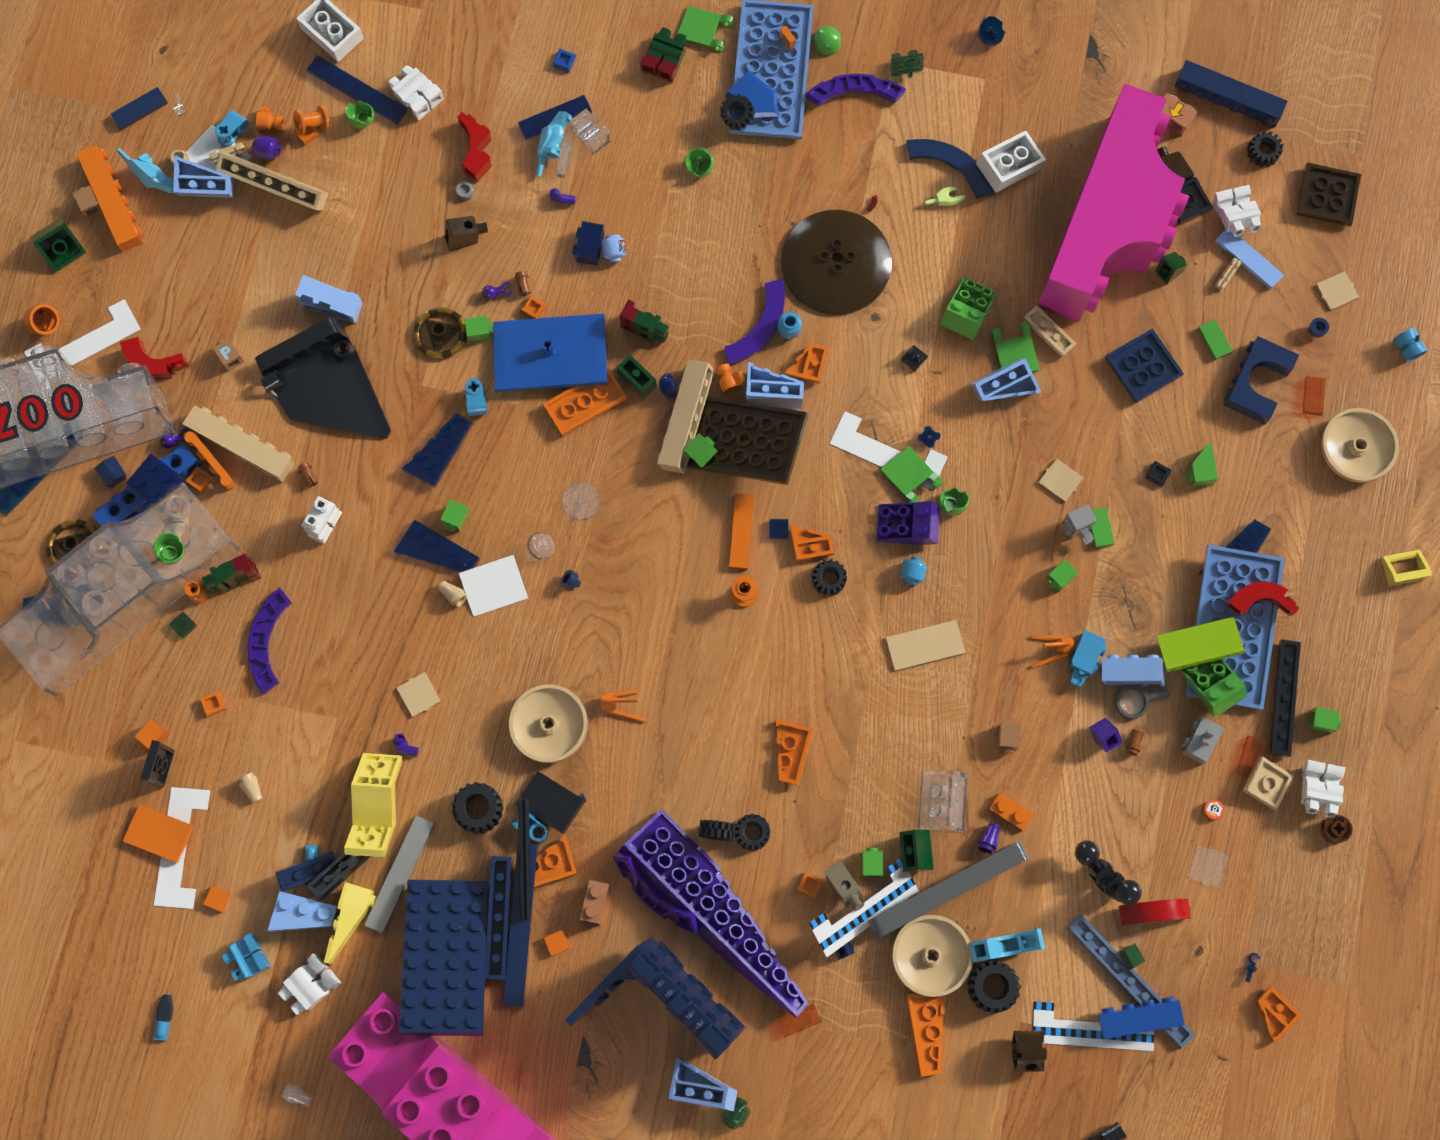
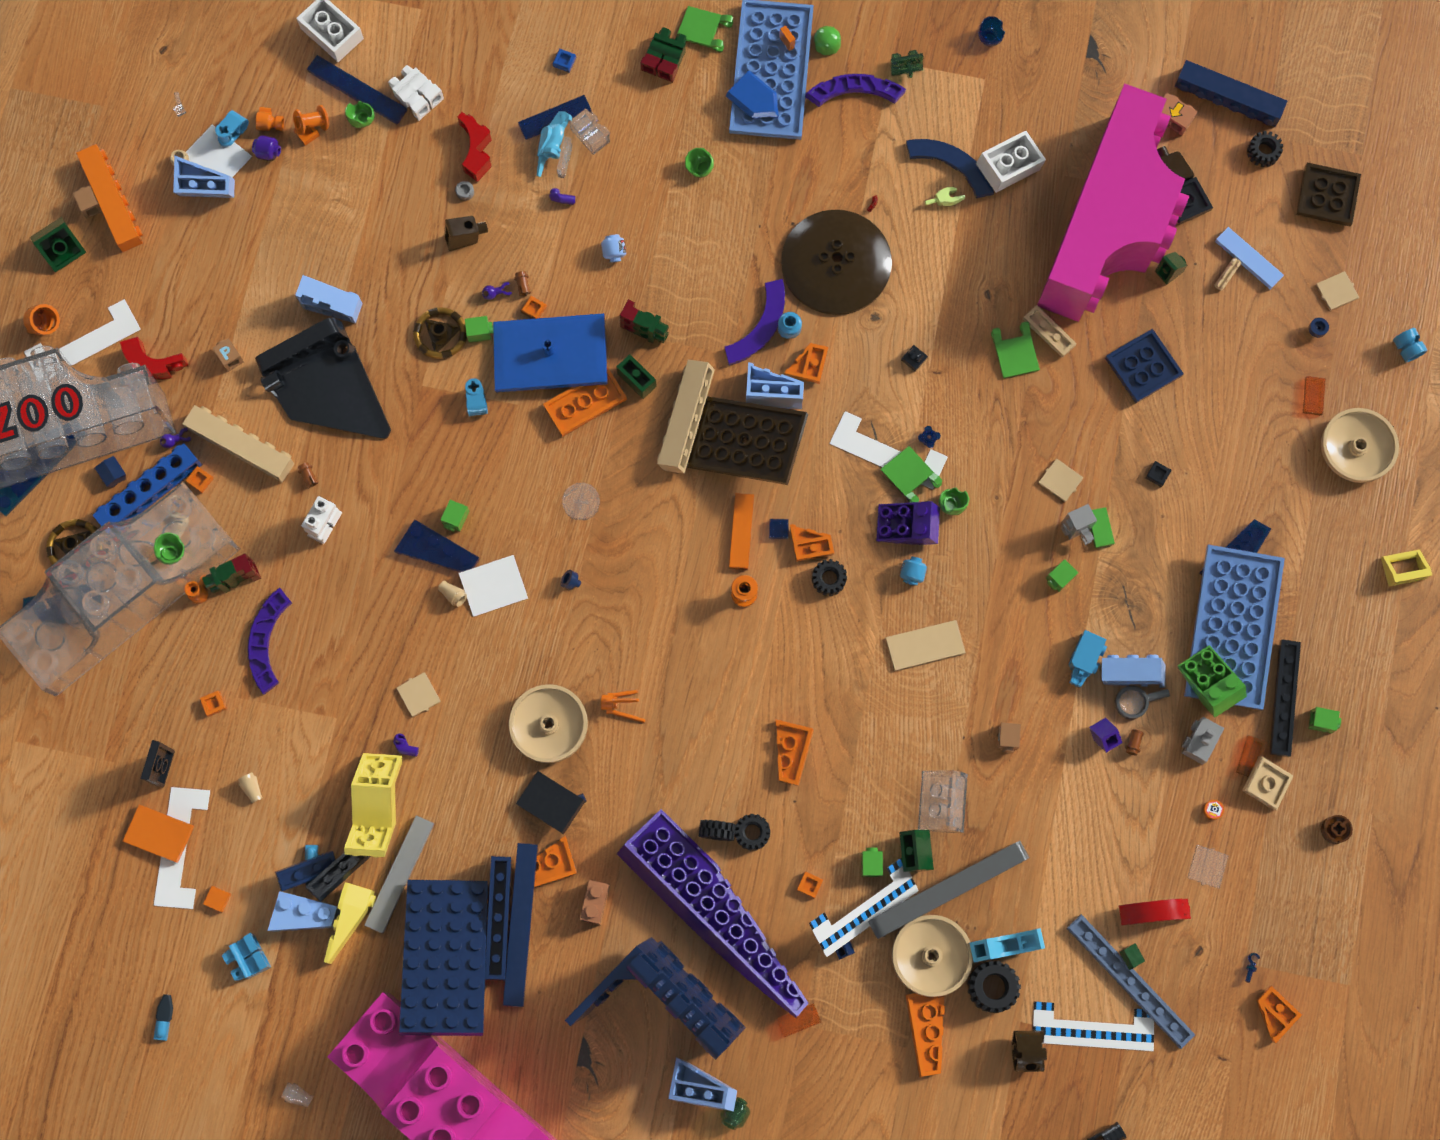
(139, 108): dark blue tile -> none
(148, 173): medium azure animal -> none
(150, 732): orange brick -> none
(154, 479): clear blue brick -> none
(183, 625): clear green tile -> none
(203, 453): orange plate -> none
(238, 148): tan axle -> none
(271, 181): tan brick -> none
(304, 989): white hips -> none
(438, 453): clear blue wing -> none
(465, 796): black tyre -> none
(524, 859): black axle -> none
(533, 826): dark azure piece -> none
(539, 547): clear hair -> none
(556, 943): orange tile -> none
(589, 243): clear blue brick -> none
(654, 900): dark purple tile -> none
(668, 385): clear blue piece -> none
(701, 450): bright green brick -> none
(729, 382): orange piece -> none
(737, 101): black tyre -> none
(844, 886): dark tan torso -> none
(968, 308): bright green slope -> none
(989, 839): dark purple cone -> none
(1007, 381): light blue wedge -> none
(1011, 812): orange plate -> none
(1062, 645): orange plant -> none
(1104, 876): black piece -> none
(1140, 1018): blue brick -> none
(1200, 644): lime tile -> none
(1203, 469): bright green slope -> none
(1215, 339): bright green tile -> none
(1237, 211): white hips -> none
(1242, 396): dark blue arch -> none
(1265, 591): red arch -> none
(1322, 792): white hips -> none

